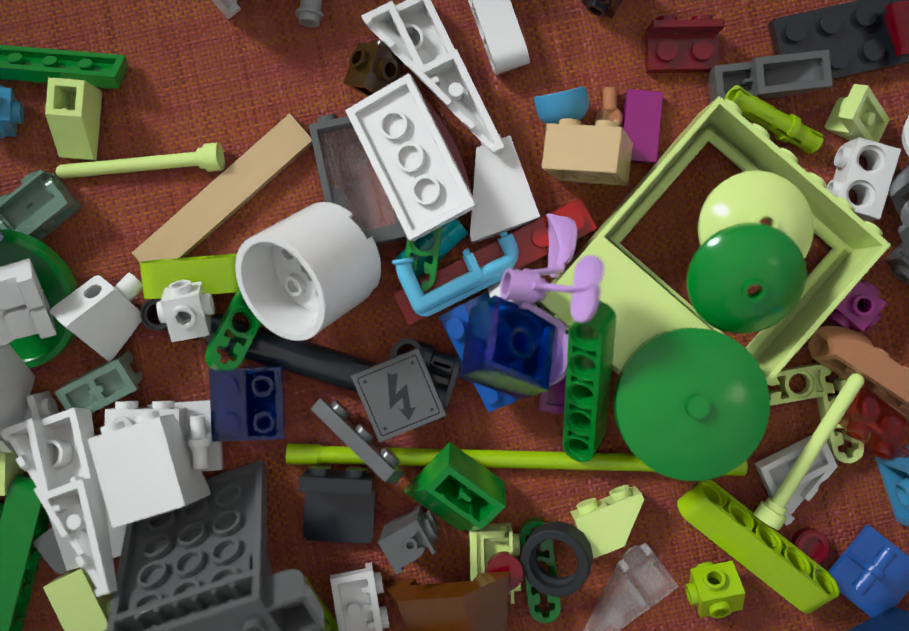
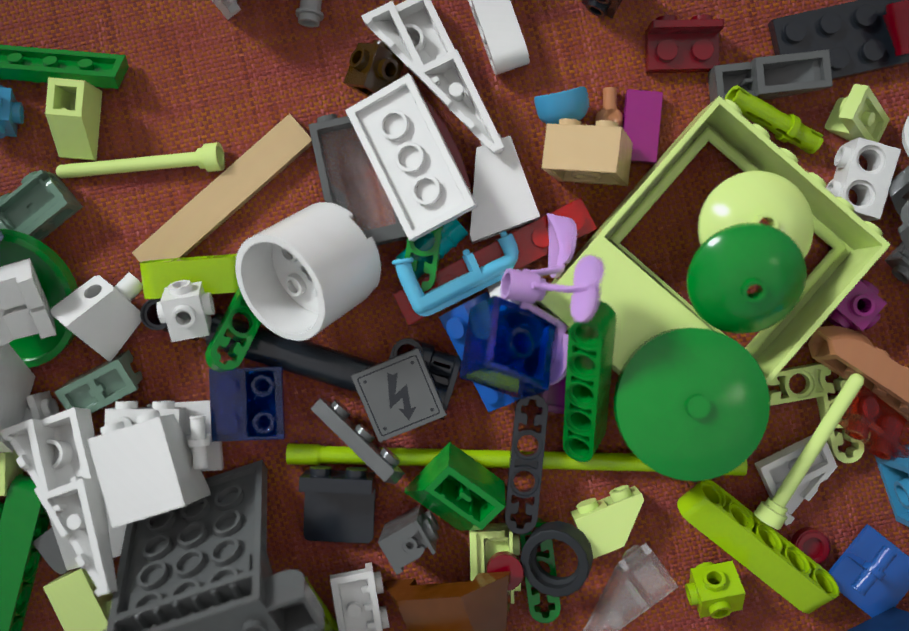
(521, 462): none -> black beam

